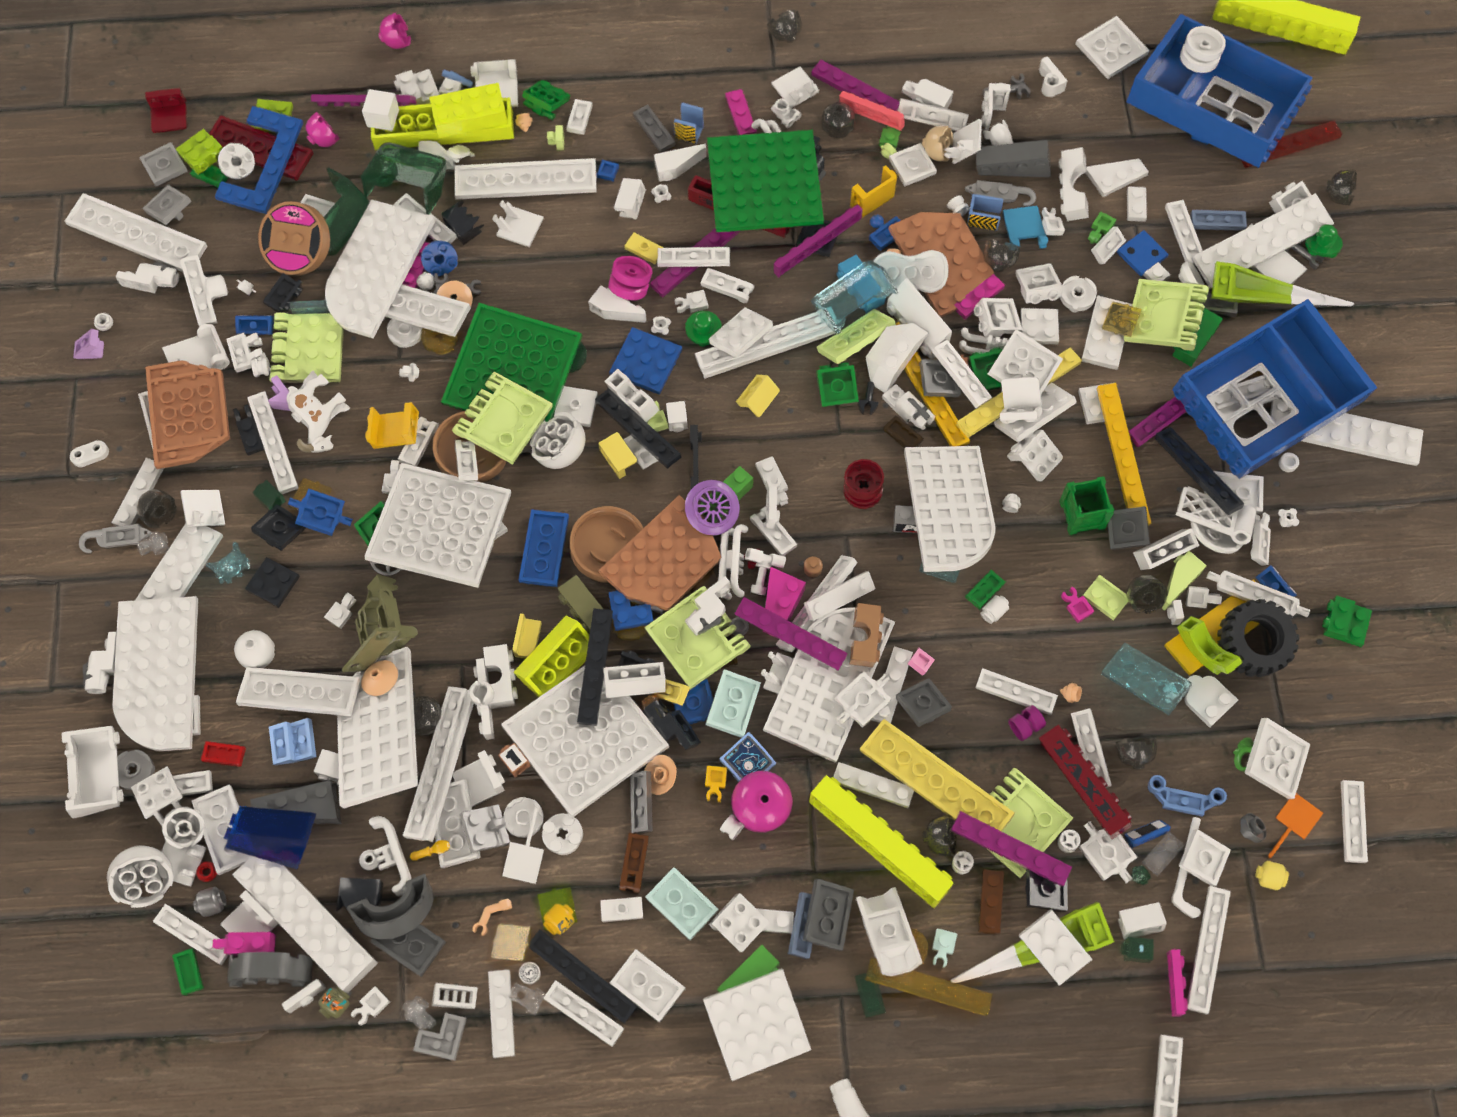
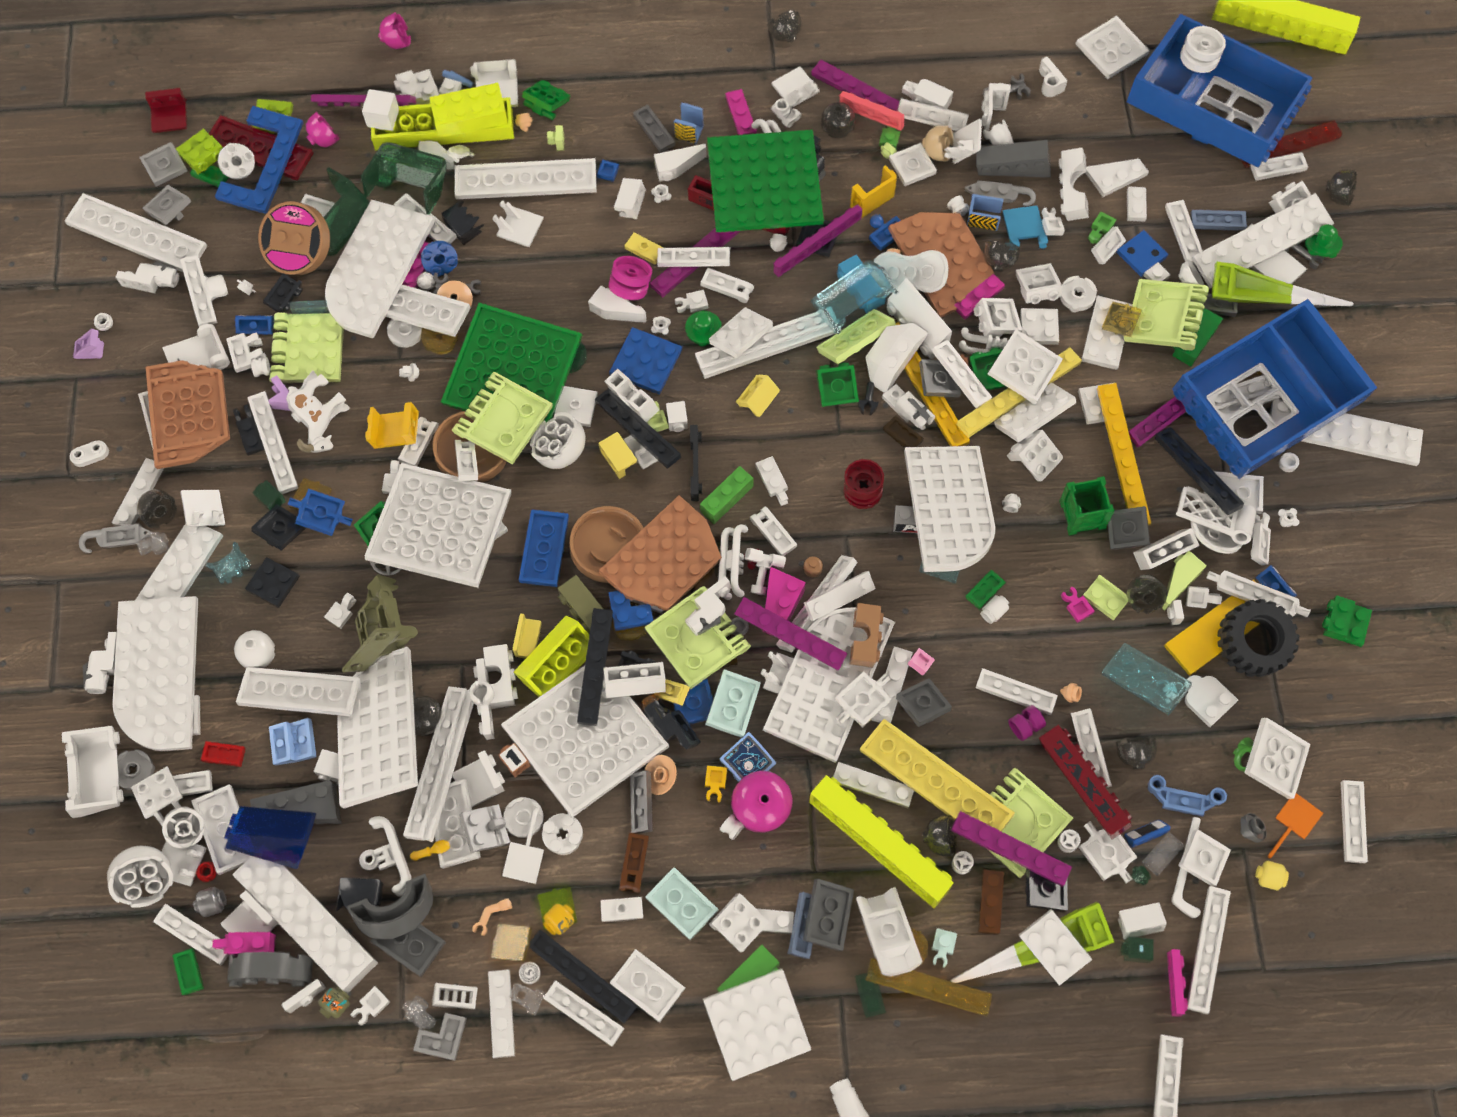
(379, 678): light nougat dish -> none
(579, 116): white plate -> none
(692, 506): medium lavender piece -> none
(772, 501): white plate -> none
(778, 242): none -> white plate
(1021, 399): white bracket -> none
(1205, 648): lime arch -> none
(1280, 166): none -> white plate

